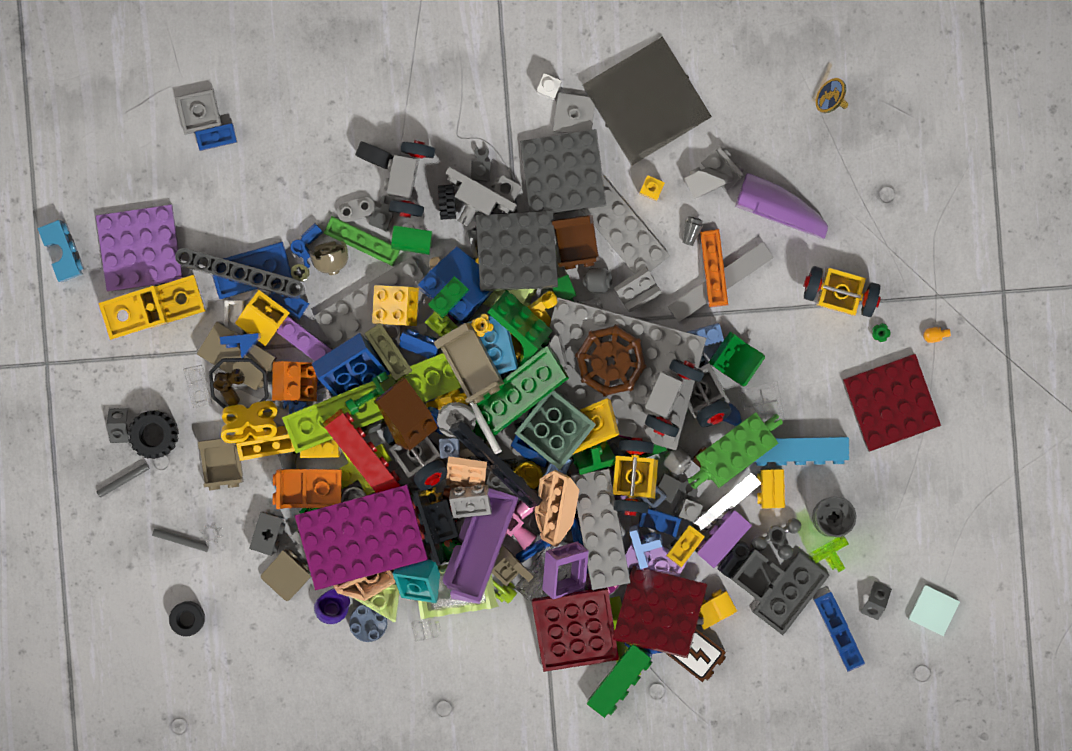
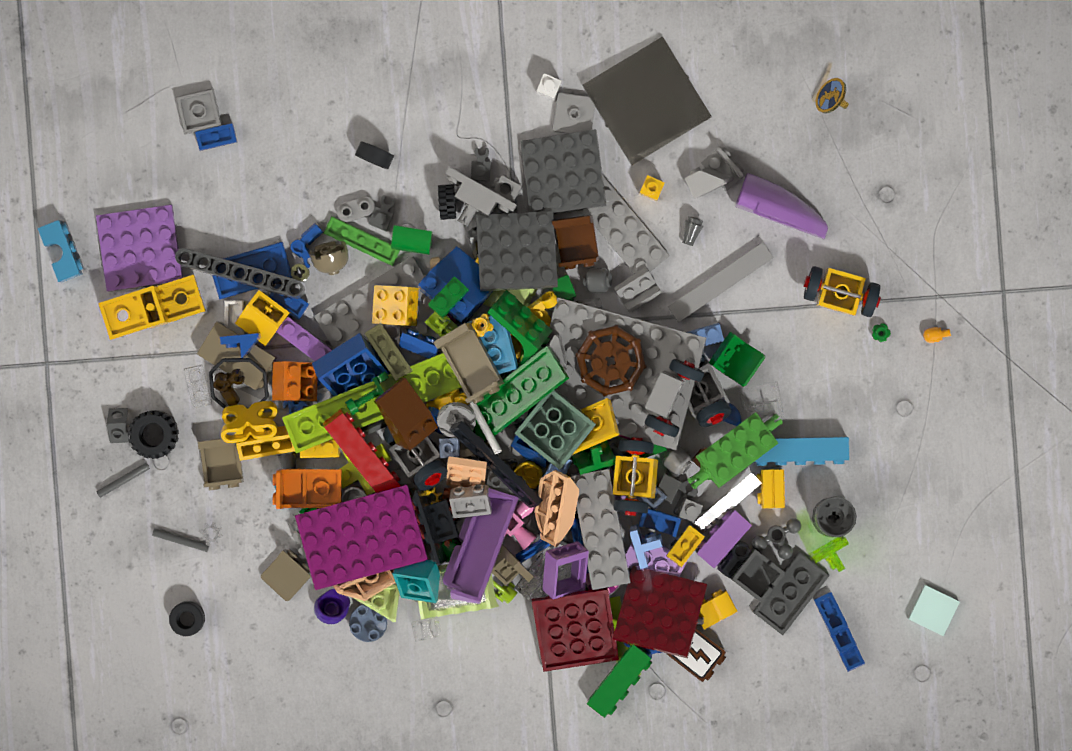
(259, 541): dark grey brick -> none
(403, 178): brick -> none
(714, 268): orange tile -> none
(877, 599): dark grey bracket -> none
(891, 402): dark red plate -> none

